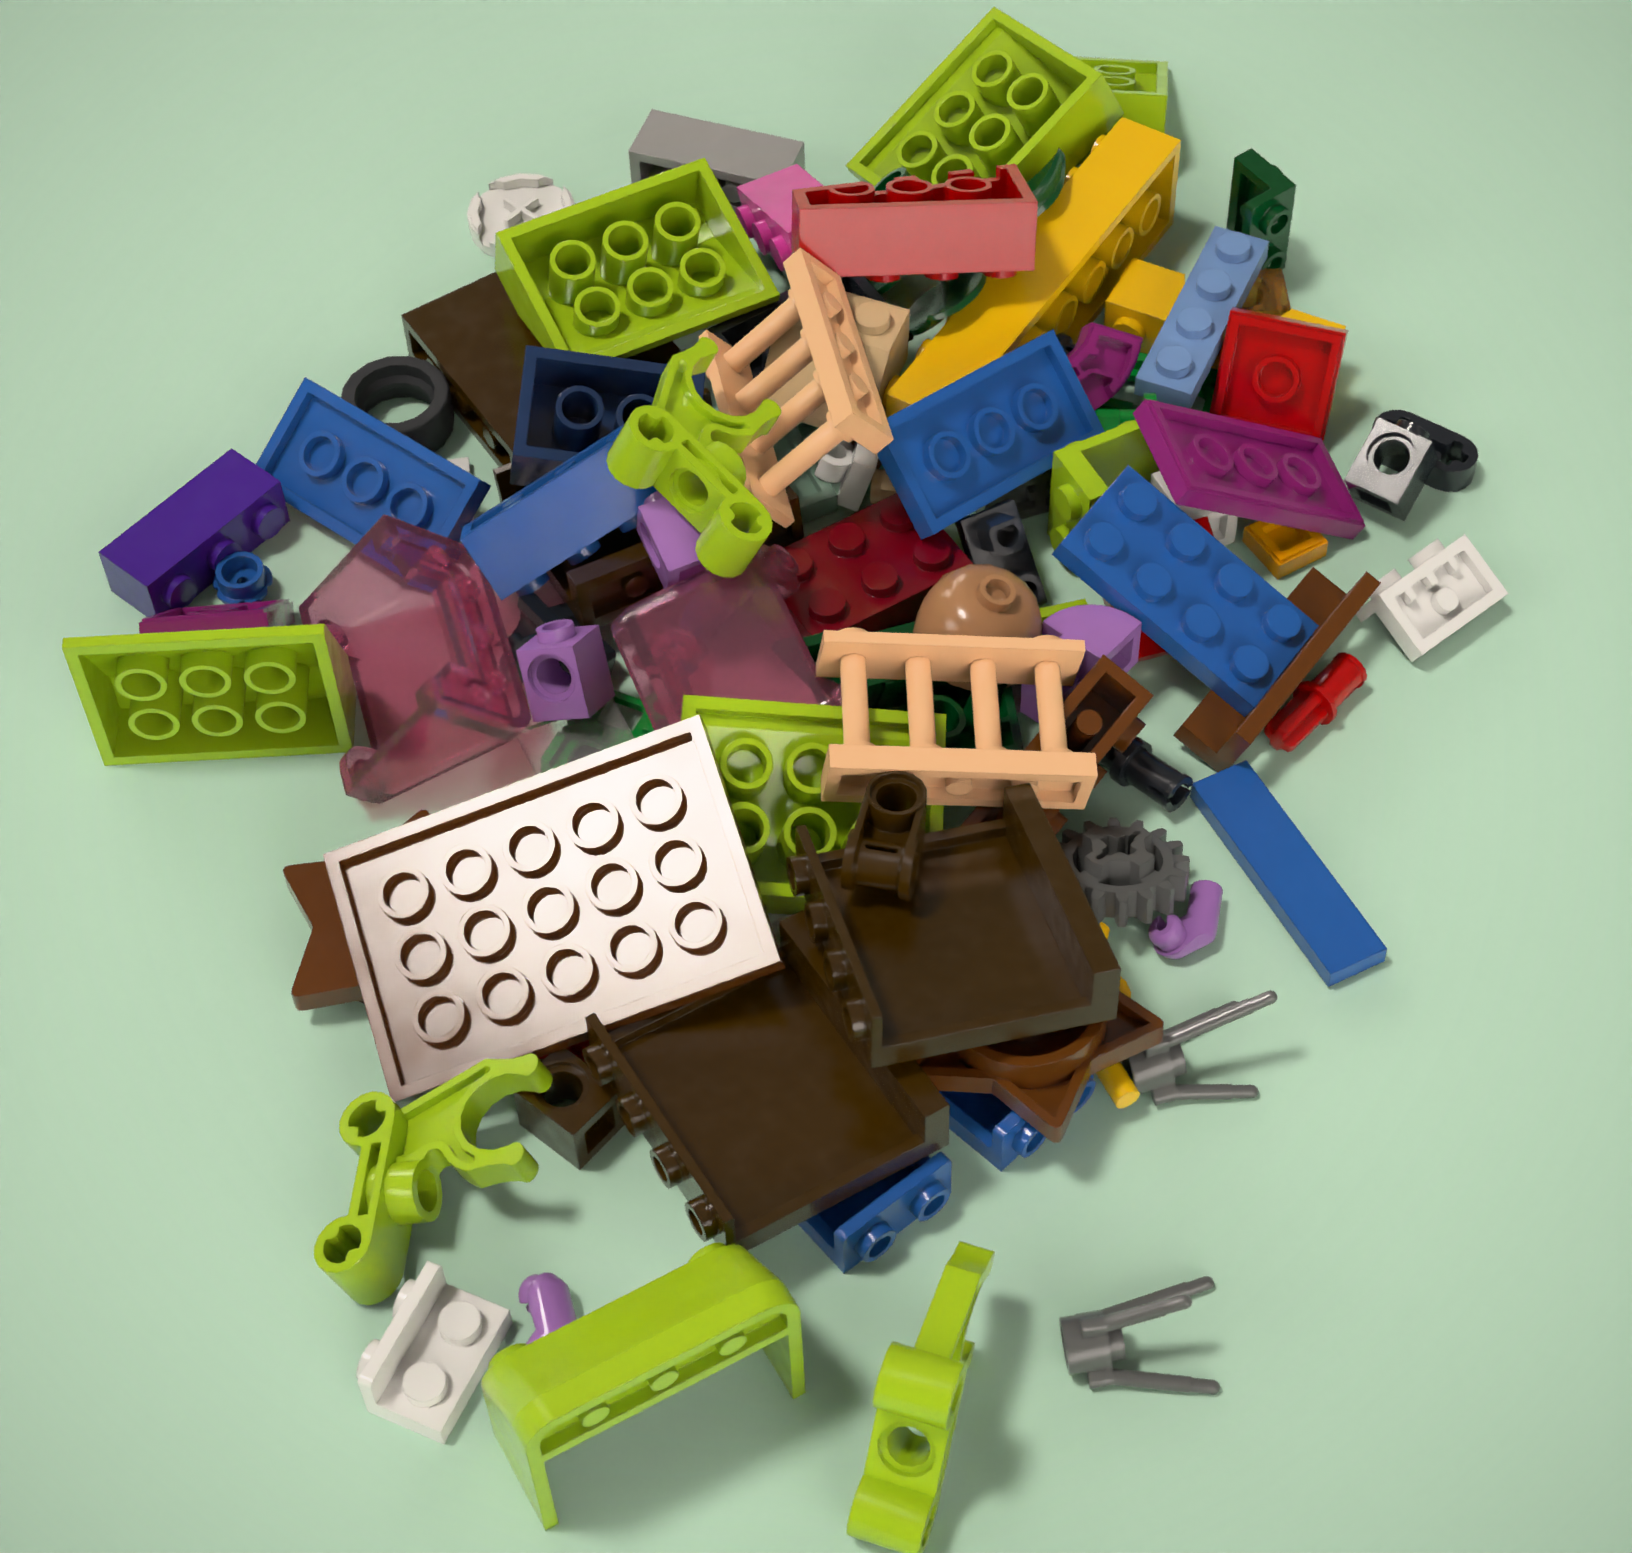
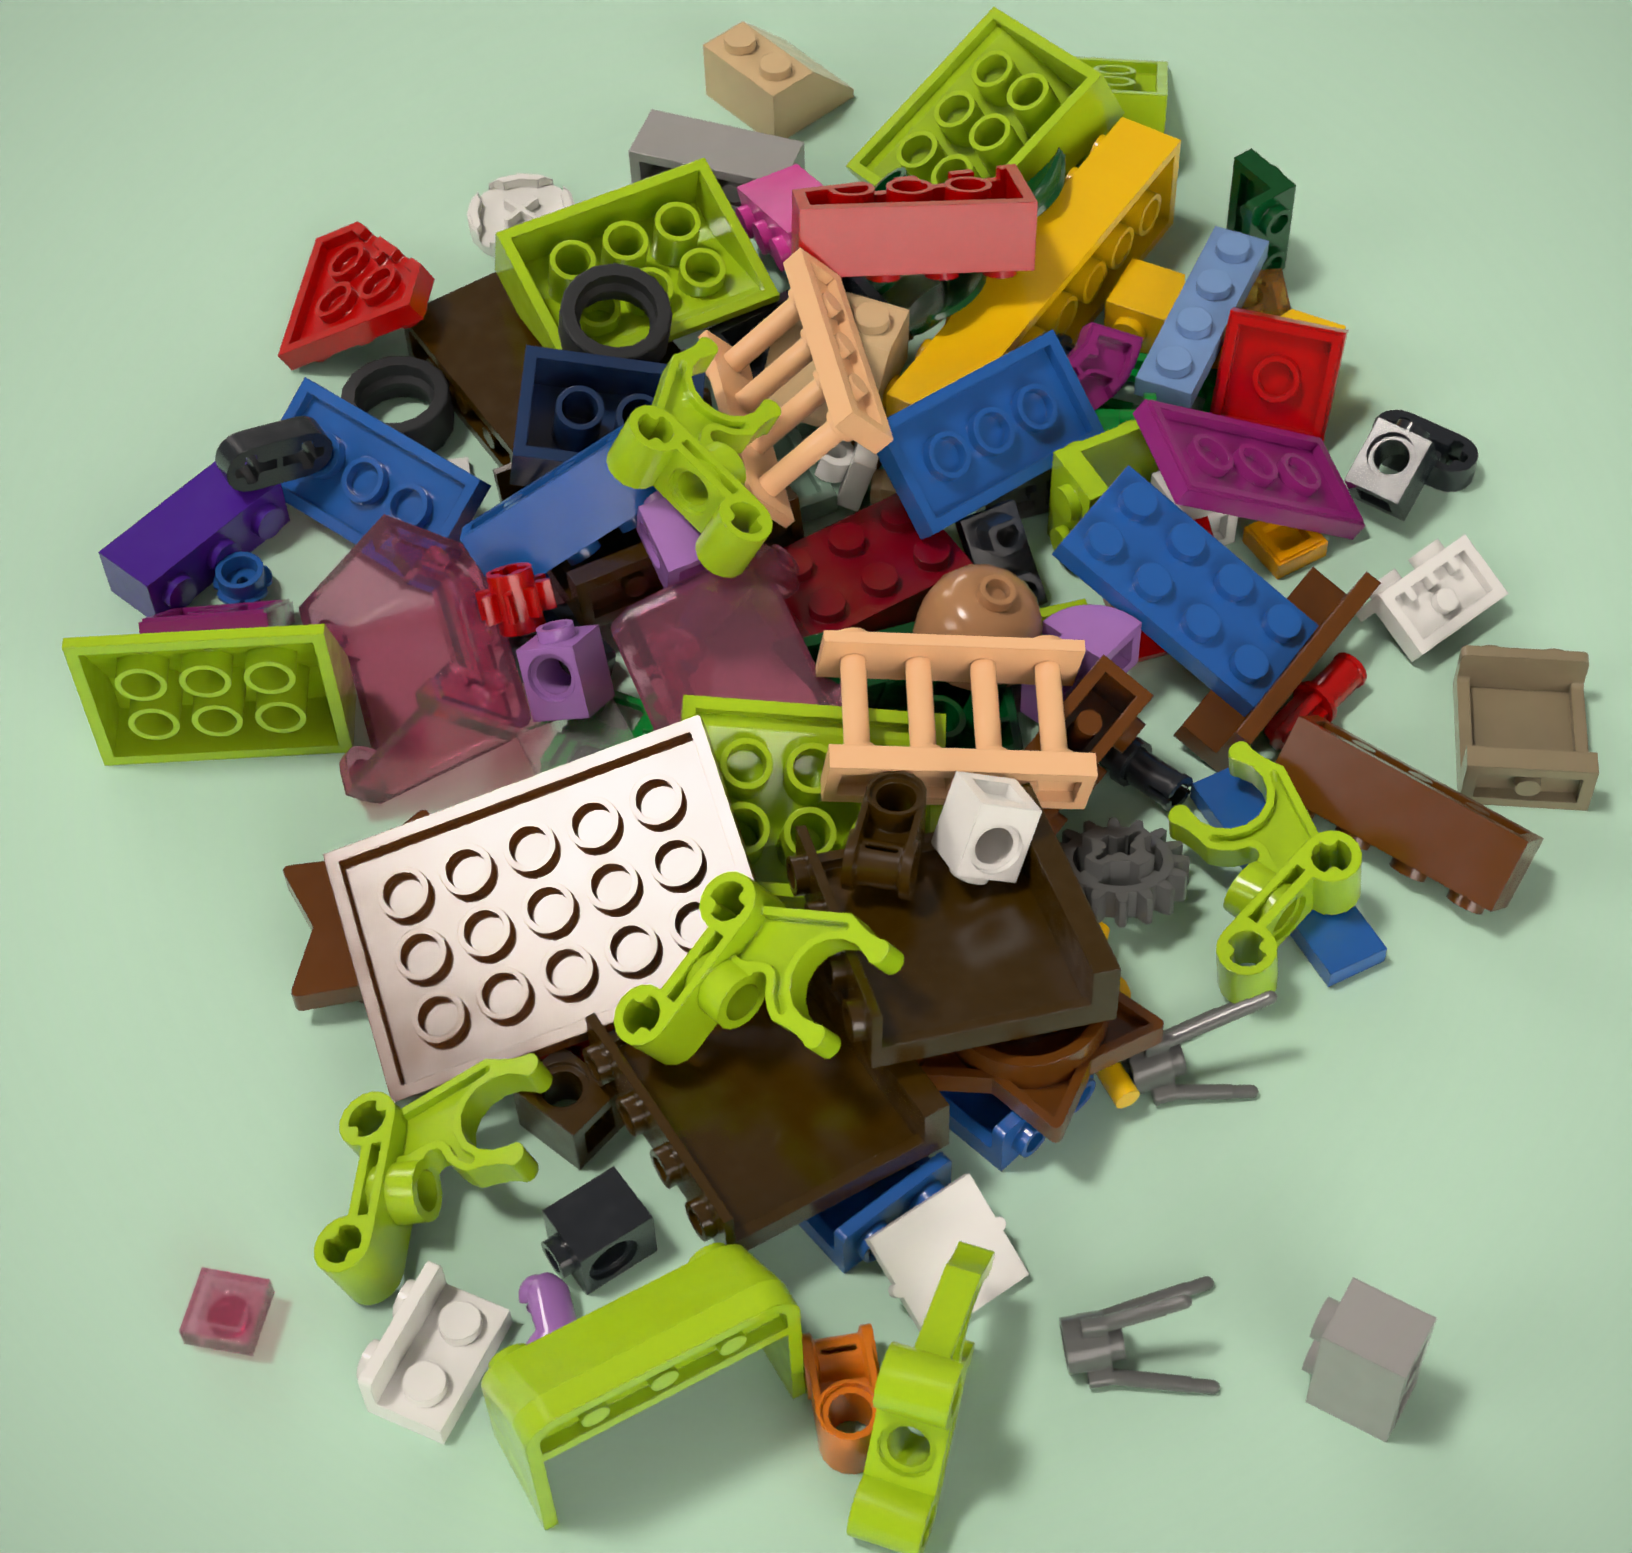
(227, 1311): none -> clear pink plate
(273, 453): none -> black beam
(352, 294): none -> red plate
(515, 599): none -> red gear
(598, 1231): none -> black brick
(622, 284): none -> black tyre
(745, 955): none -> lime piece
(769, 81): none -> tan slope
(841, 1387): none -> orange piece
(924, 1239): none -> white piece
(985, 828): none -> white brick
(1195, 929): medium lavender arm -> none
(1285, 877): none -> lime piece
(1366, 1357): none -> light grey brick
(1408, 815): none -> reddish brown brick
(1523, 728): none -> dark tan panel

